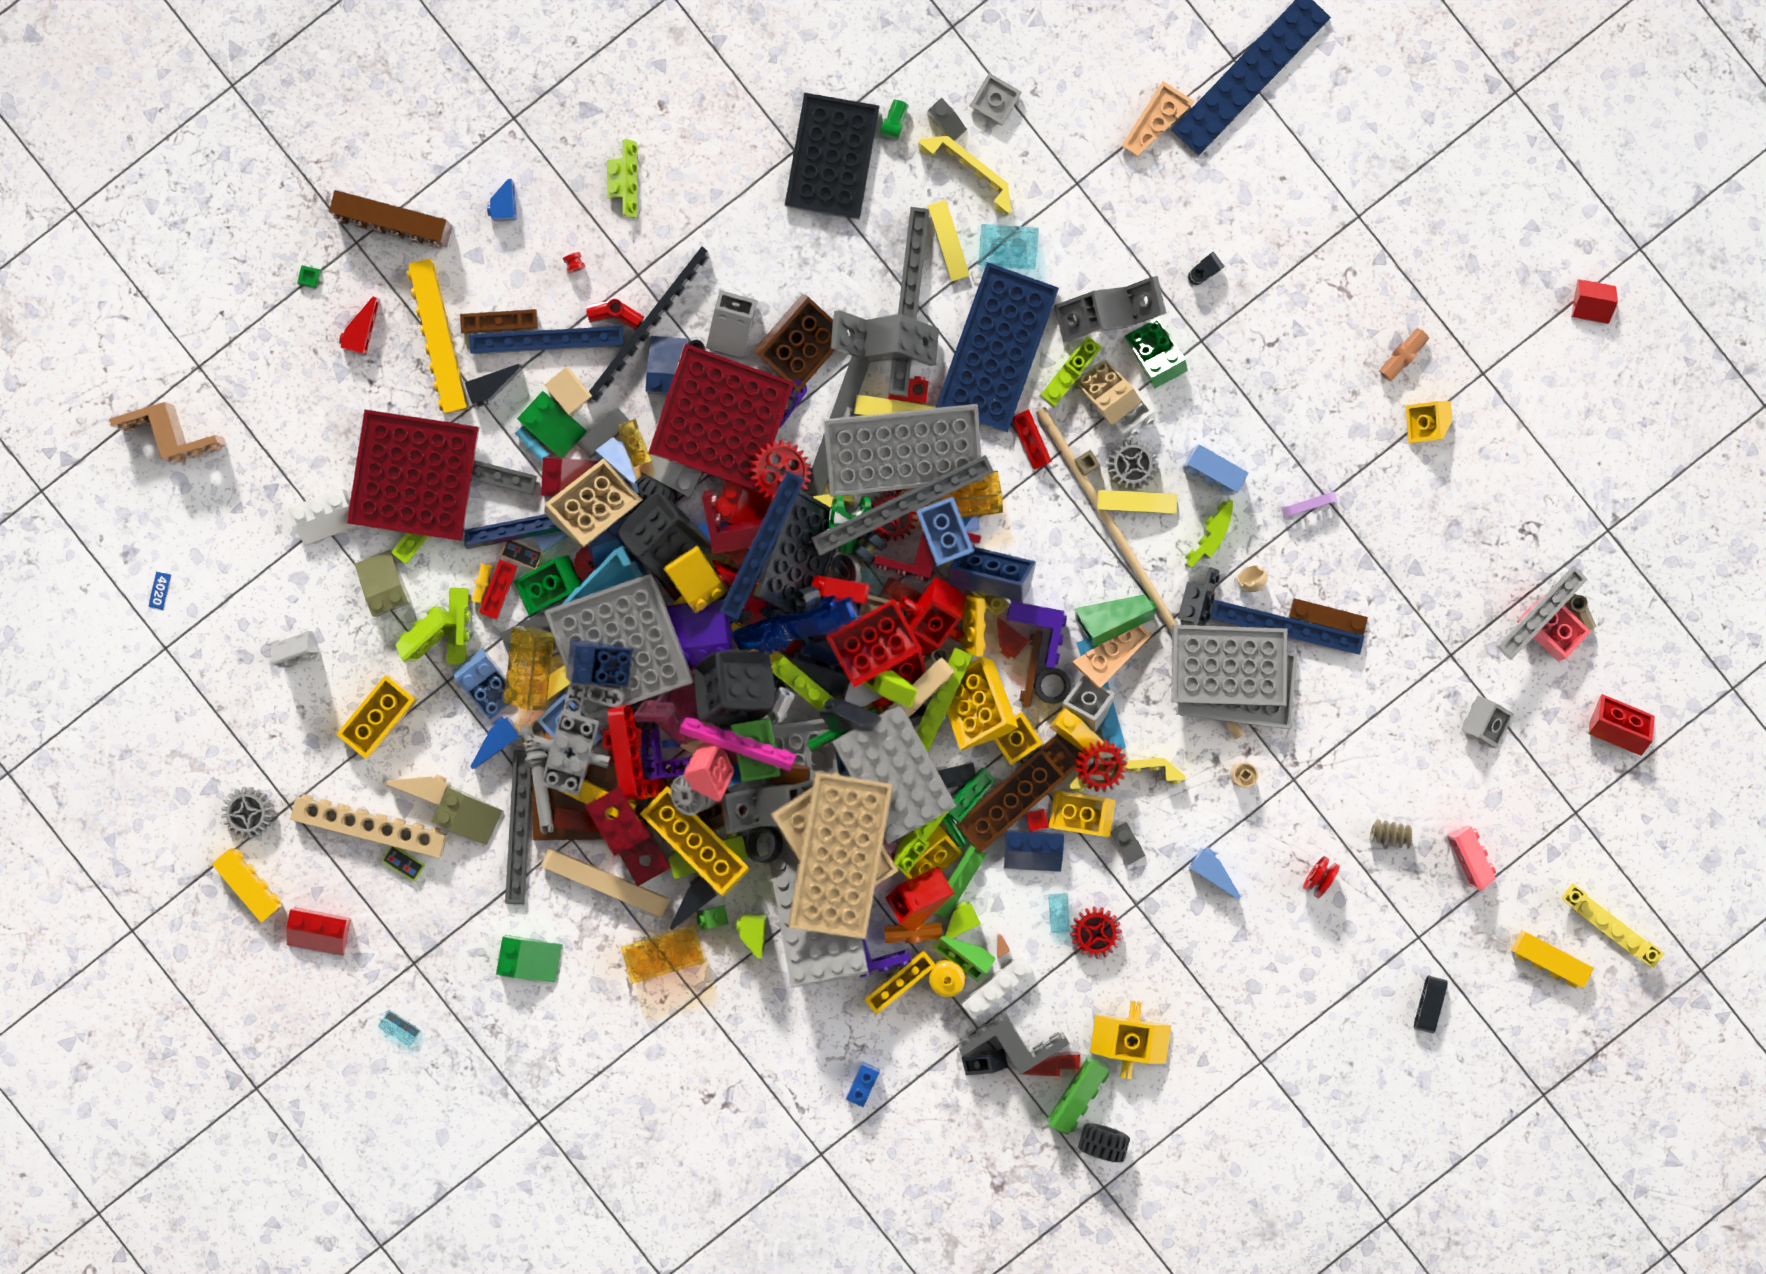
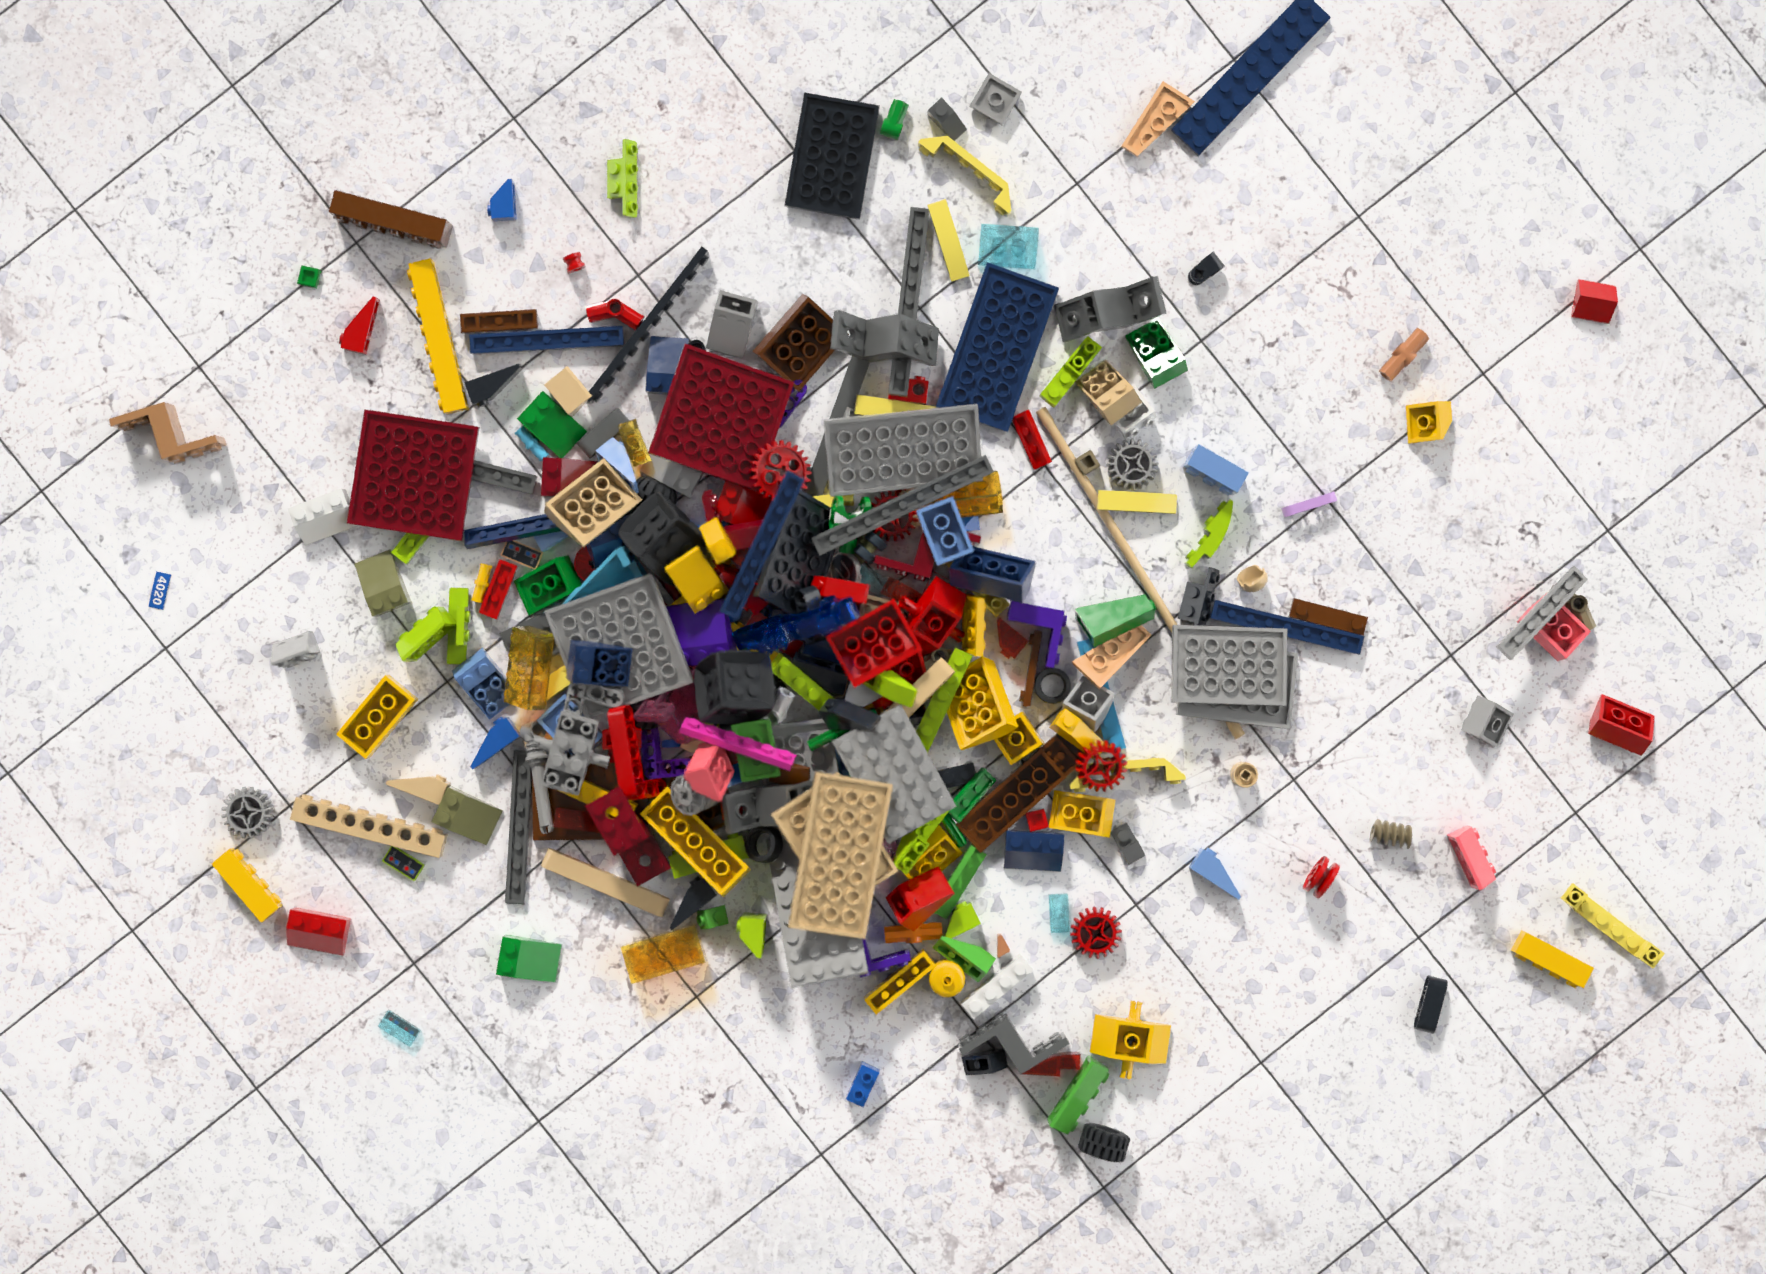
(717, 540): none -> yellow slope

